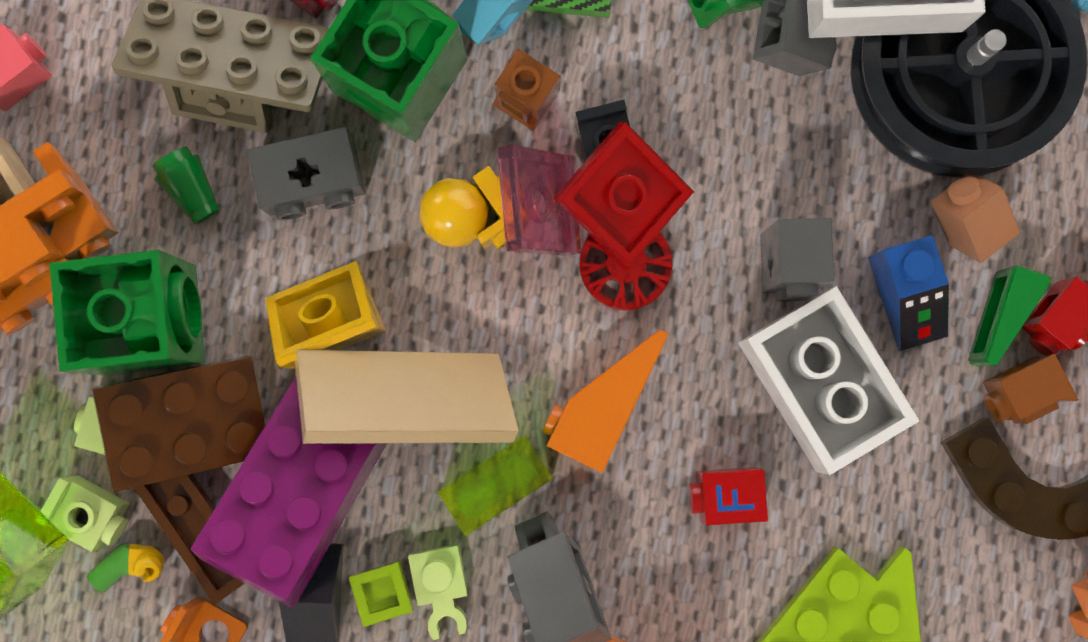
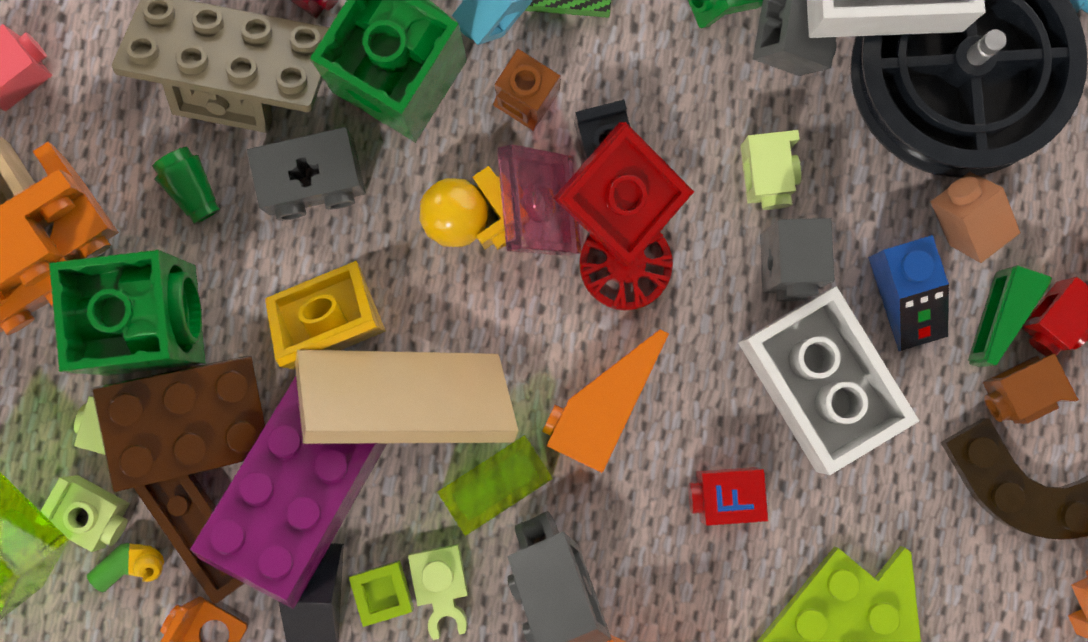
(771, 168): none -> yellowish green brick

